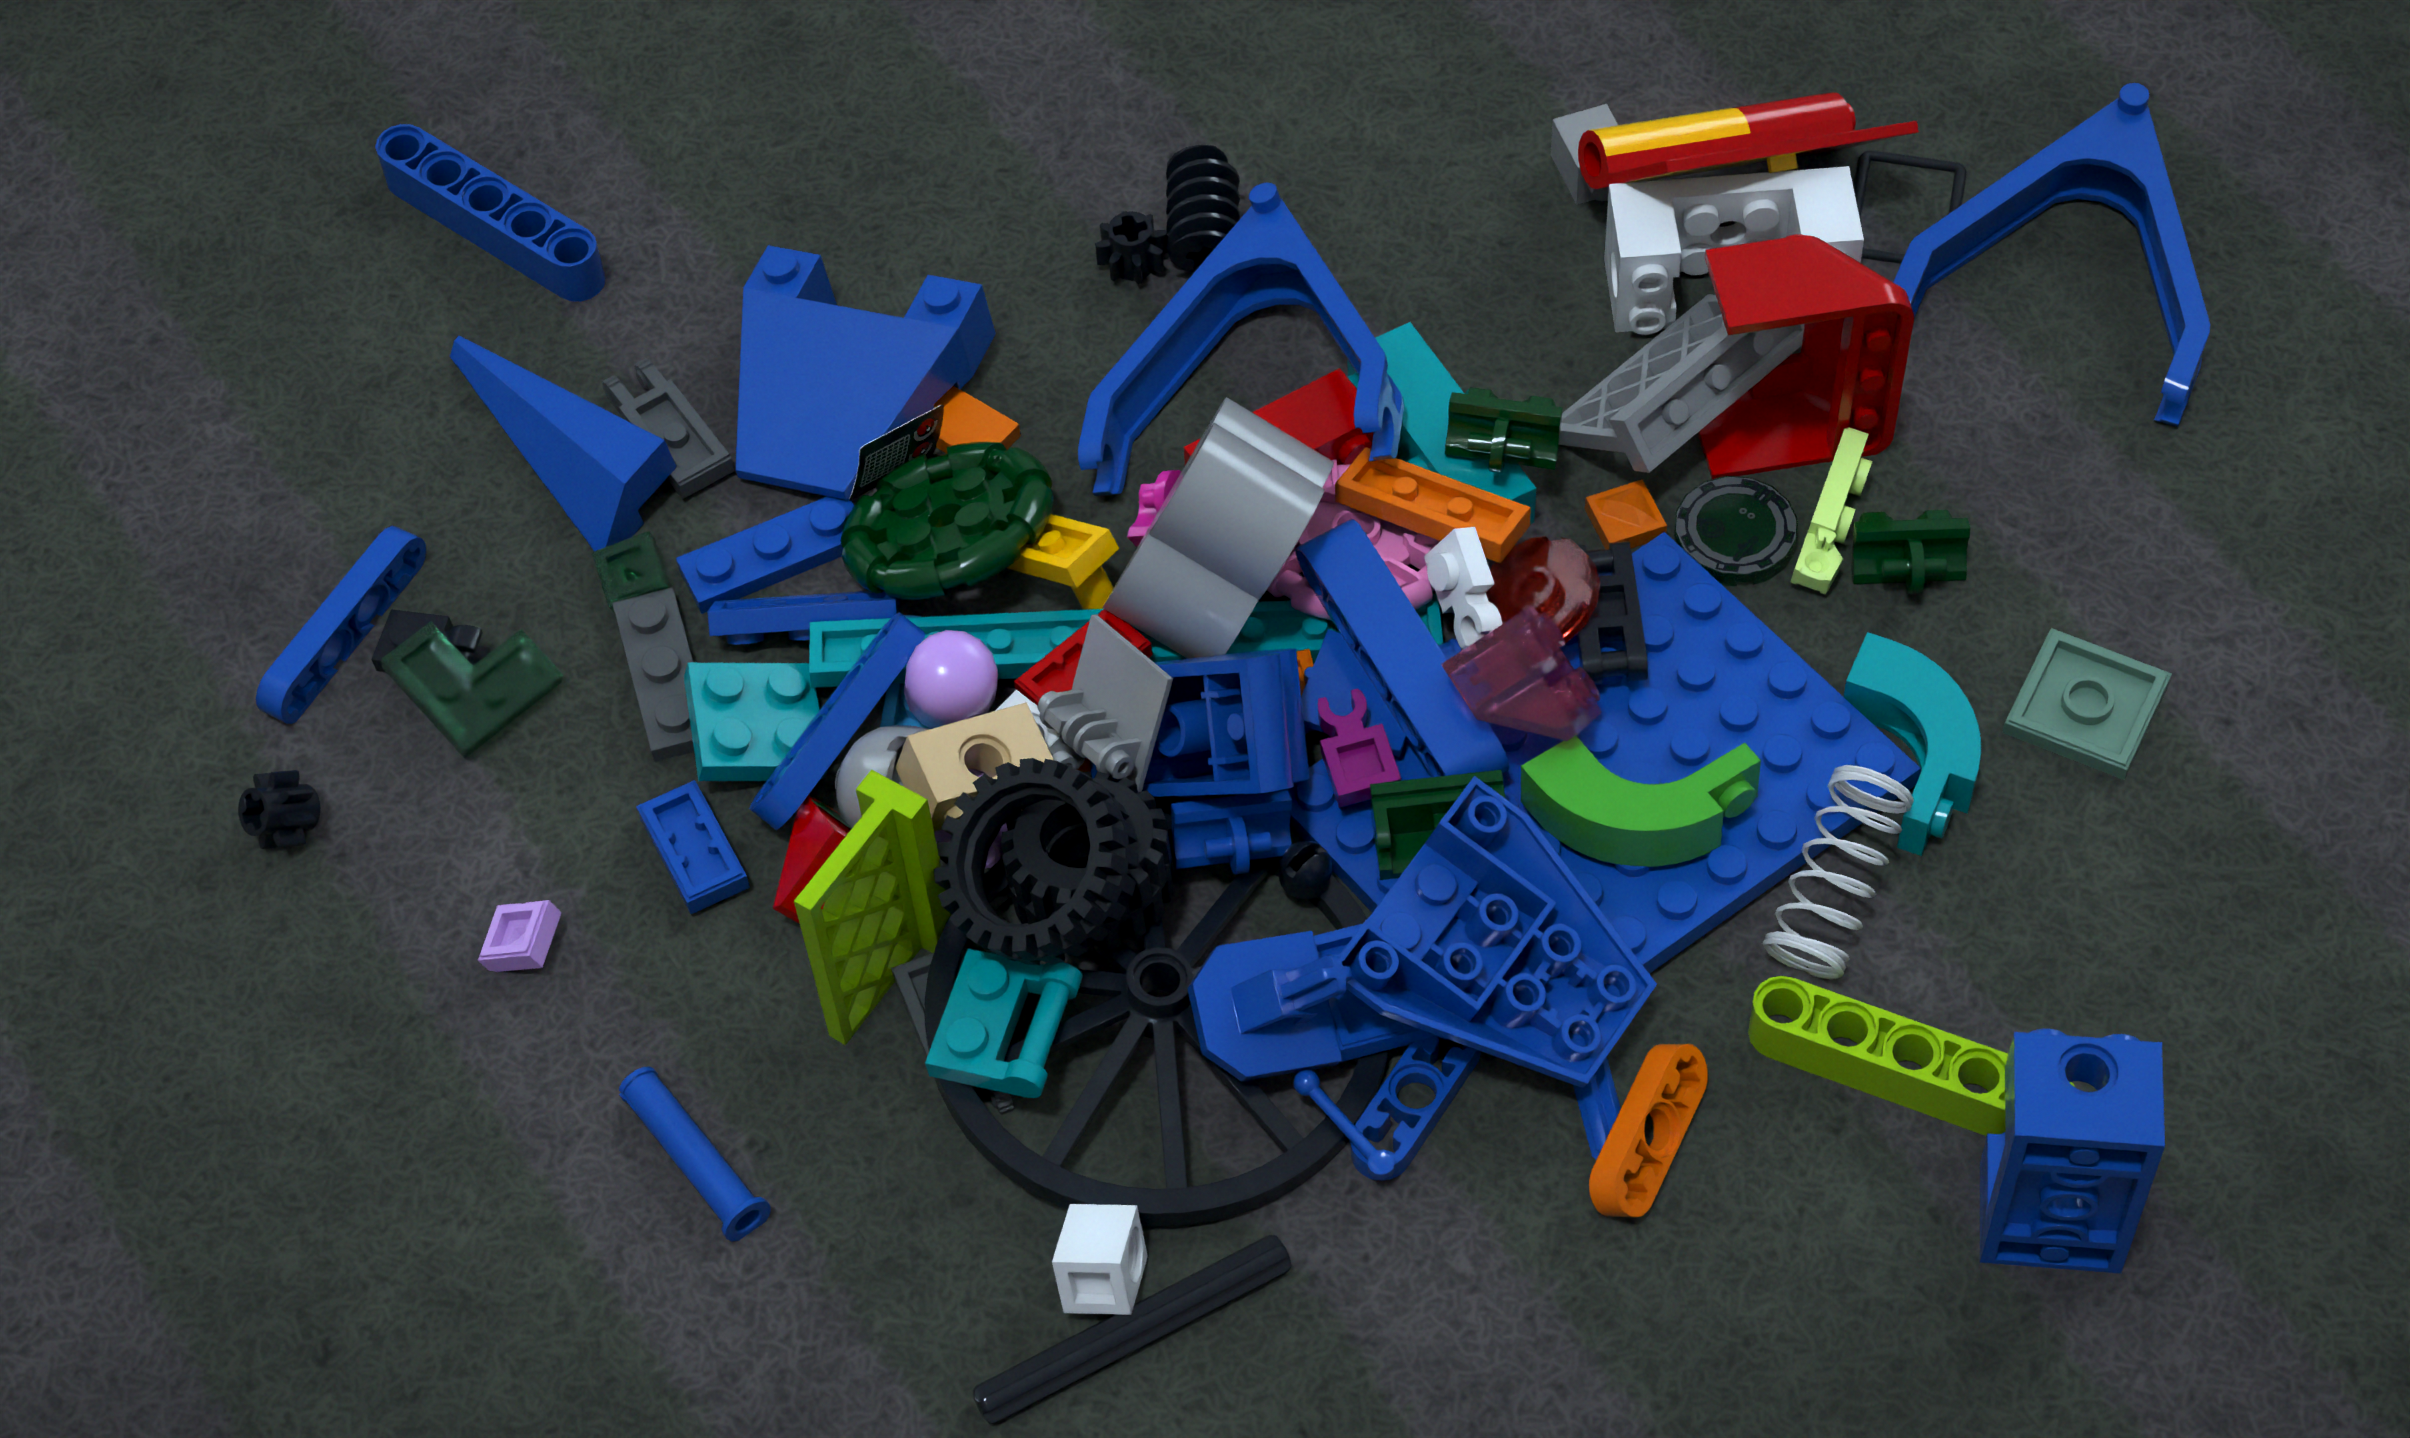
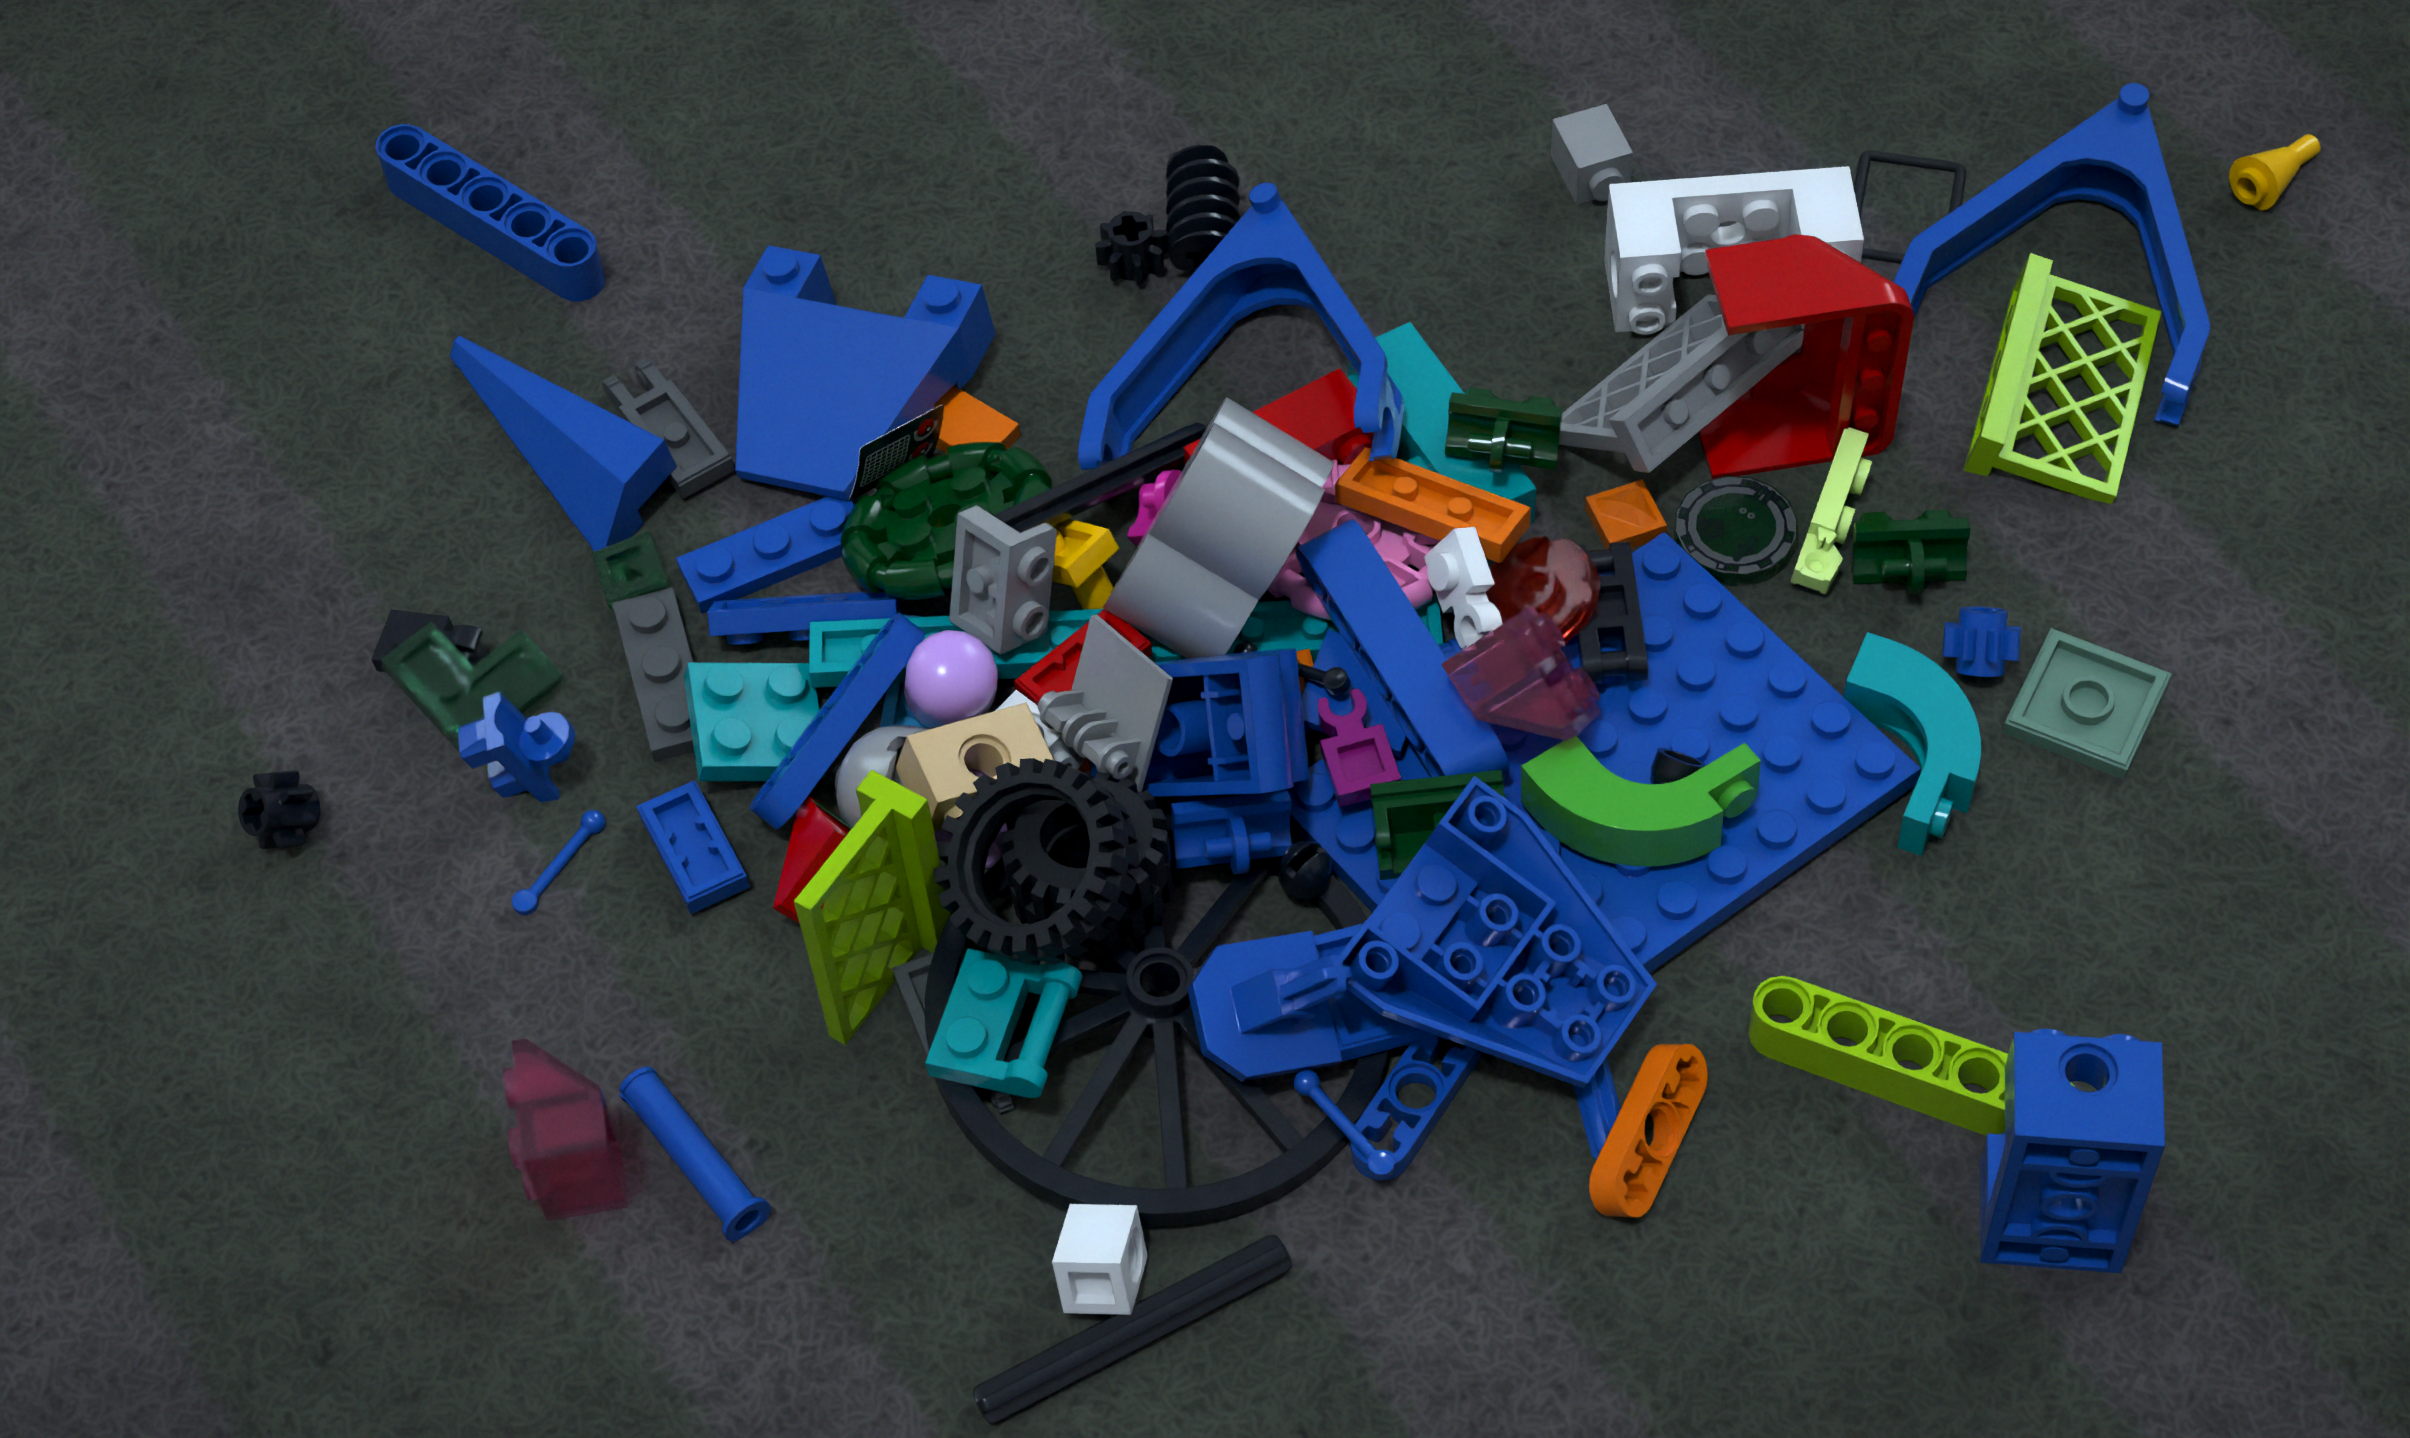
(340, 624): blue beam -> none
(517, 747): none -> blue hips
(519, 936): lavender tile -> none
(526, 900): none -> blue hinge
(562, 1136): none -> clear pink slope
(1001, 580): none -> light grey bracket
(1102, 482): none -> black axle
(1335, 679): none -> black hinge
(1672, 766): none -> black hinge
(1726, 139): red door -> none
(1824, 951): white piece -> none
(1981, 641): none -> blue gear
(2012, 379): none -> lime fence
(2265, 175): none -> yellow cone

